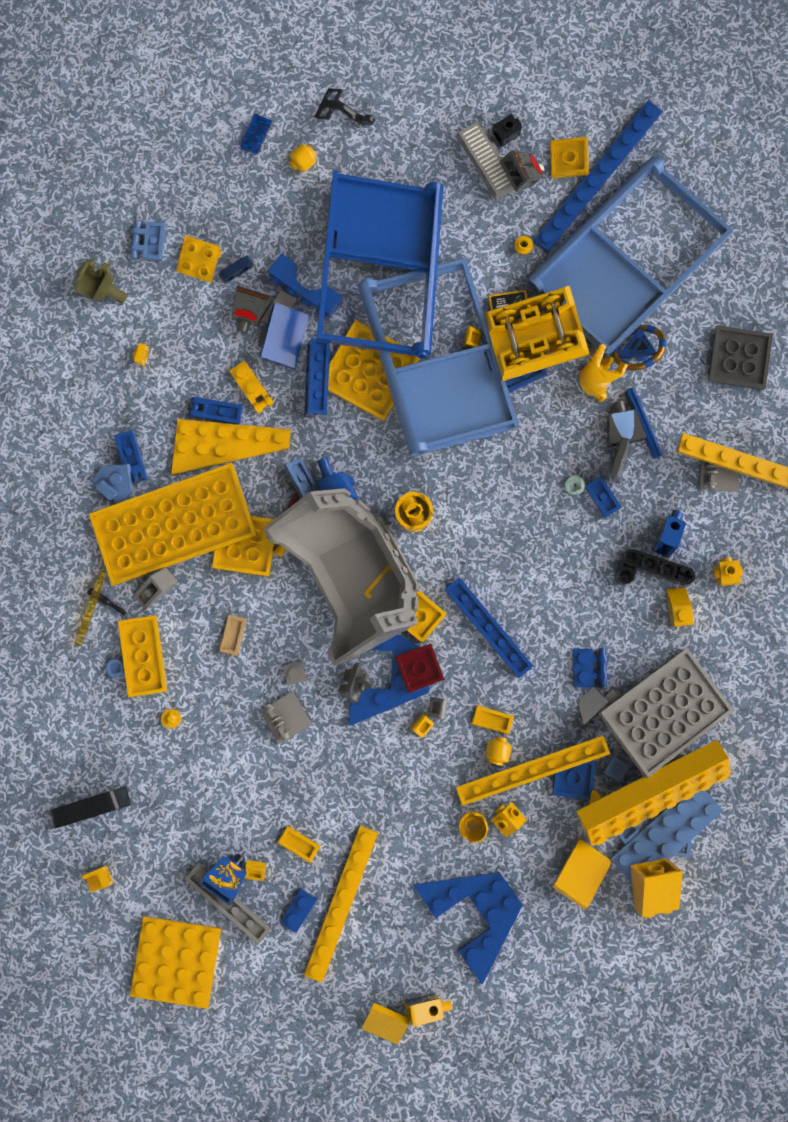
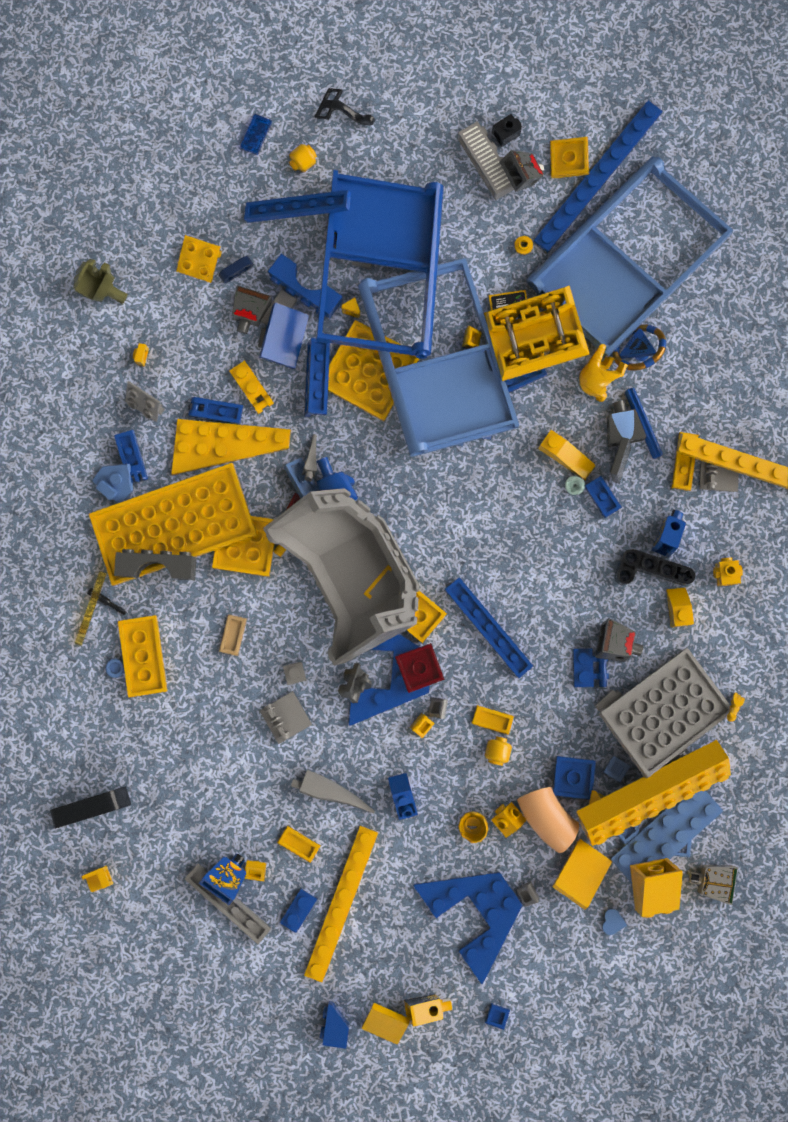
(132, 564): none -> dark grey arch
(142, 401): none -> light grey hinge
(153, 241): medium blue plate -> none
(155, 588): light grey slope -> none
(171, 718): yellow tile -> none
(175, 962): yellow plate -> none
(297, 206): none -> blue plate
(310, 465): none -> light grey piece
(326, 789): none -> light grey piece
(336, 1027): none -> blue slope
(351, 308): none -> yellow slope
(402, 796): none -> blue slope
(413, 511): yellow brick -> none
(497, 1016): none -> blue tile
(528, 894): none -> light grey slope
(533, 770): yellow plate -> none
(549, 819): none -> light nougat brick
(566, 455): none -> yellow slope
(591, 704): white sticker -> none
(613, 922): none -> medium blue tile
(616, 642): none -> dark grey torso
(683, 470): none -> yellow tile
(716, 882): none -> light grey torso
(736, 702): none -> yellow piece
(740, 357): dark grey plate -> none

